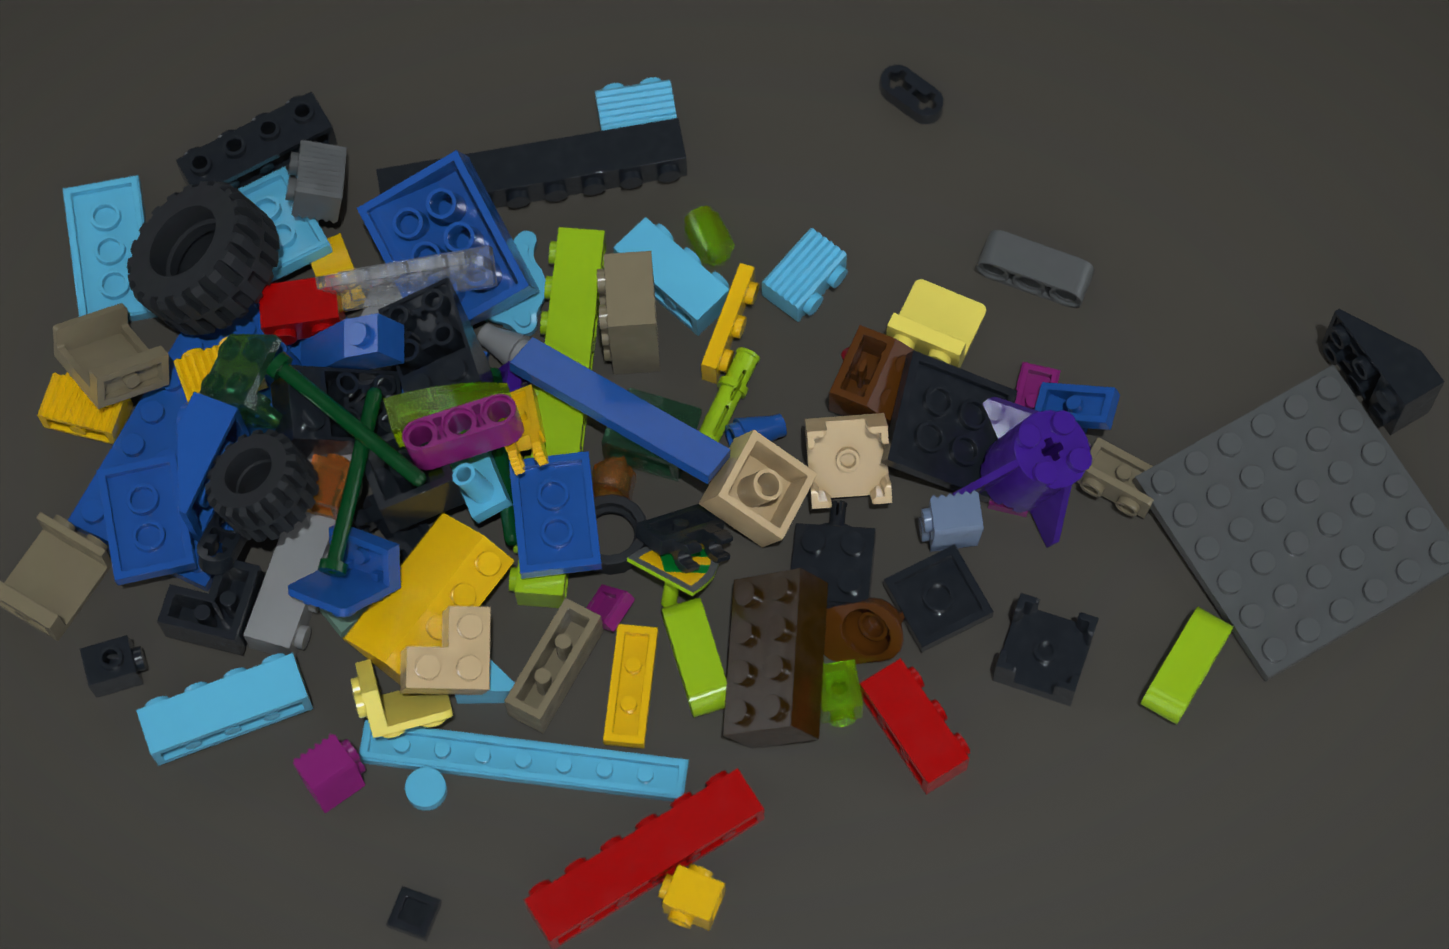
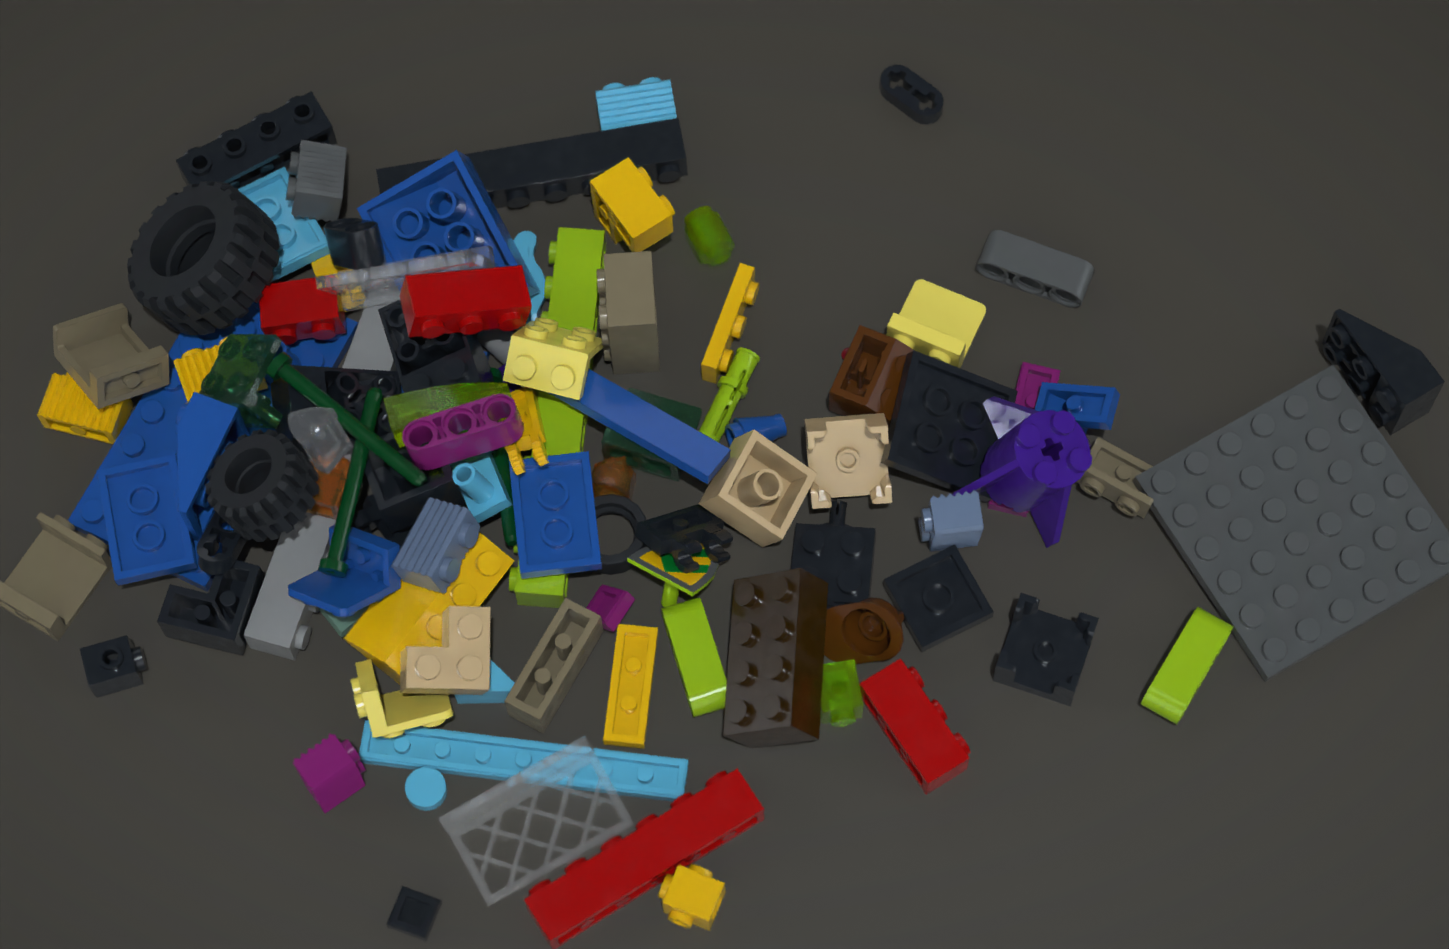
(101, 230): medium azure tile -> none
(224, 708): medium azure brick -> none
(320, 436): none -> clear tile
(354, 243): none -> black beam
(356, 344): blue slope -> none
(436, 545): none -> sand blue brick
(465, 301): none -> red brick
(520, 788): none -> clear fence
(551, 357): none -> light yellow bracket
(630, 207): none -> yellow brick
(679, 277): medium azure brick -> none
(805, 275): medium azure brick -> none

